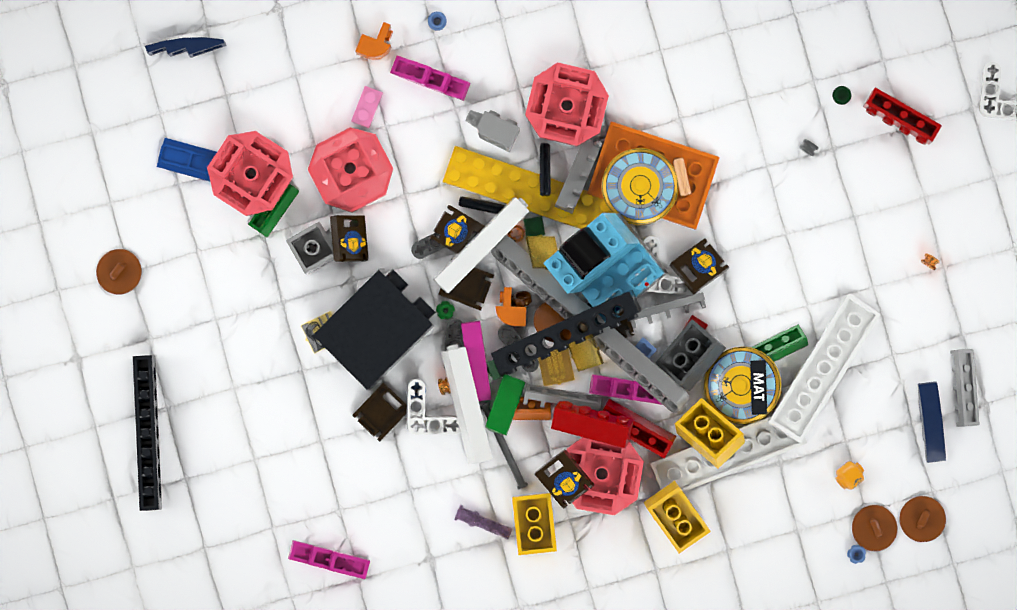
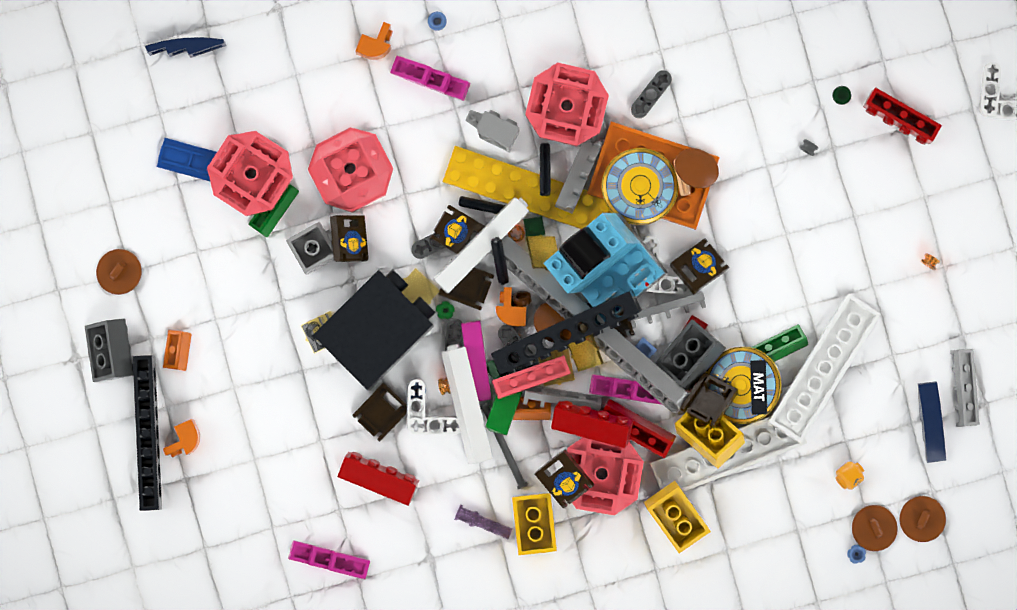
(109, 350): none -> dark grey slope
(177, 350): none -> orange slope
(189, 439): none -> orange brick
(367, 107): bright pink piece -> none
(378, 478): none -> red brick
(419, 286): none -> clear yellow piece
(500, 261): none -> black axle
(531, 377): none -> coral plate
(664, 86): none -> dark grey beam
(696, 168): none -> dark orange shield
(707, 404): none -> dark brown container

